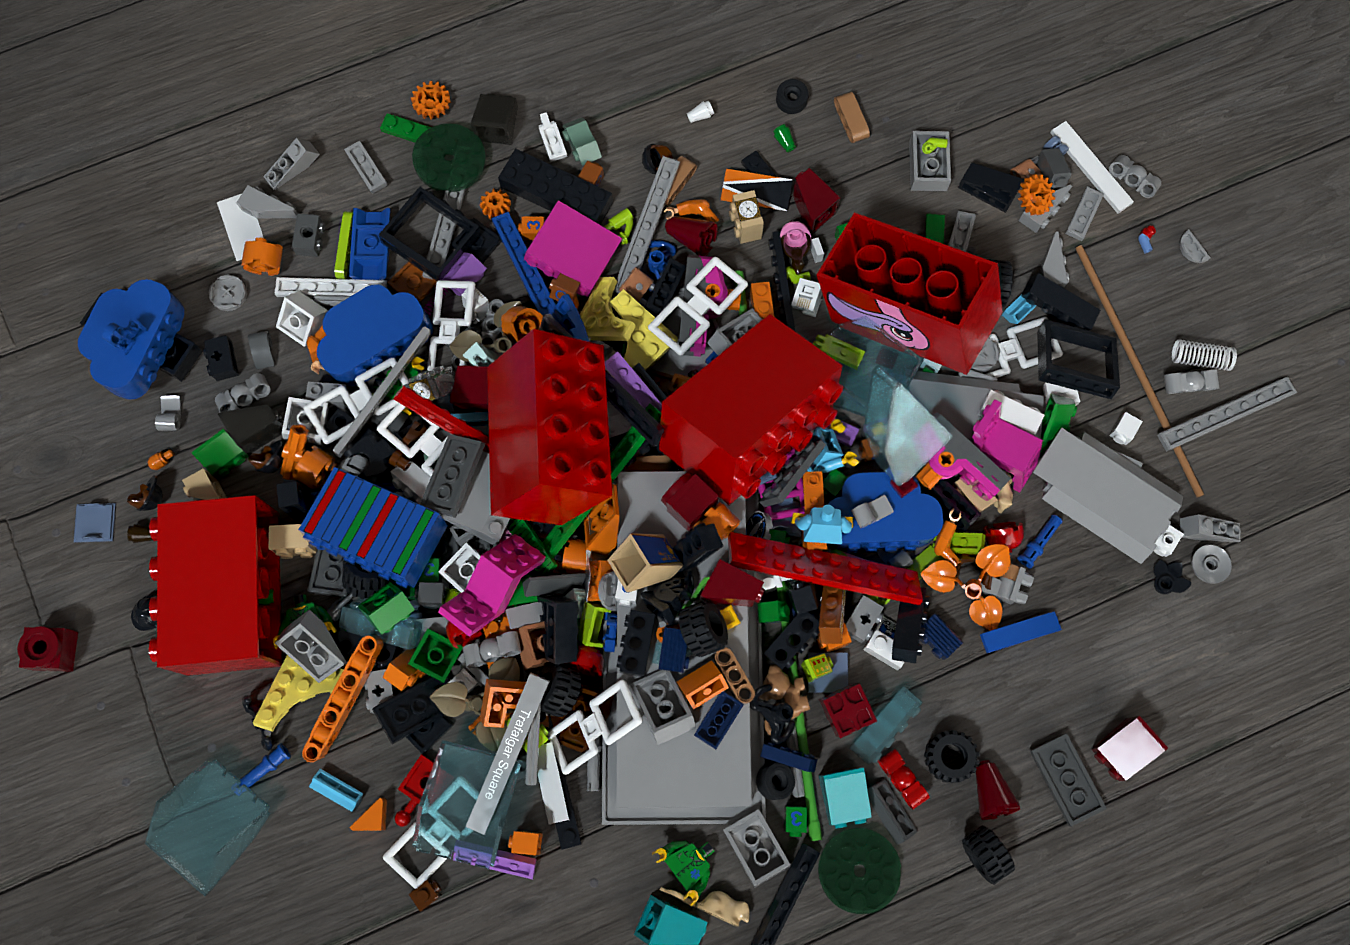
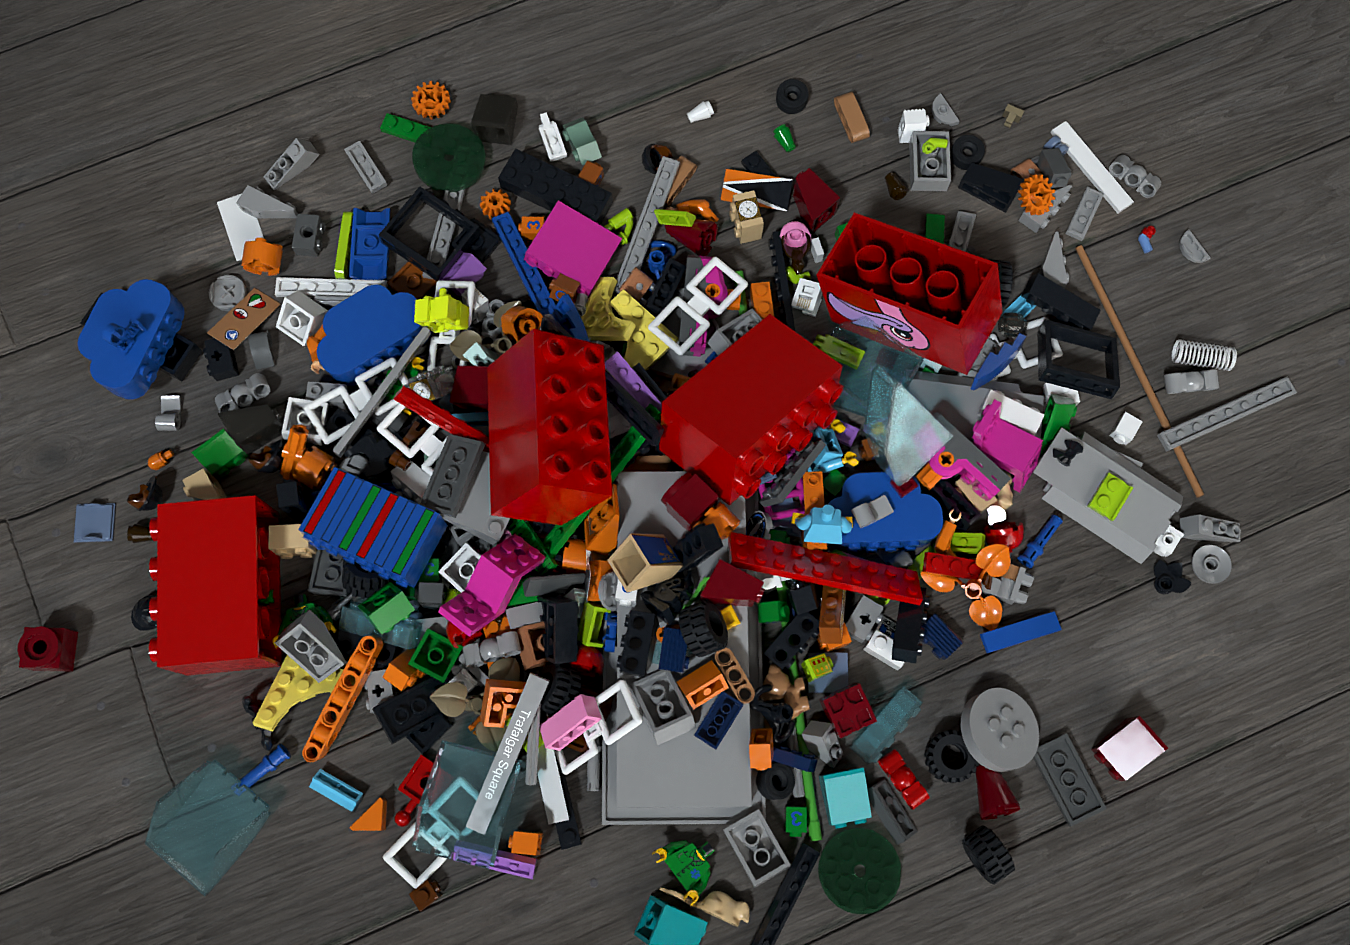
(243, 318): none -> medium nougat sticker
(441, 313): none -> neon yellow brick
(570, 722): none -> bright pink brick
(580, 303): none -> light grey pin
(677, 218): none -> lime slope
(761, 748): none -> orange brick
(823, 742): none -> light grey slope
(895, 186): none -> dark brown cone
(912, 121): none -> white brick
(943, 113): none -> light grey plate
(951, 566): none -> red plate
(967, 142): none -> black tyre
(996, 364): none -> blue slope
(996, 515): none -> piece
(1000, 730): none -> light grey brick
(1012, 114): none -> dark tan tile
(1012, 324): none -> clear smoke head
(1073, 449): none -> black piece
(1110, 496): none -> lime plate

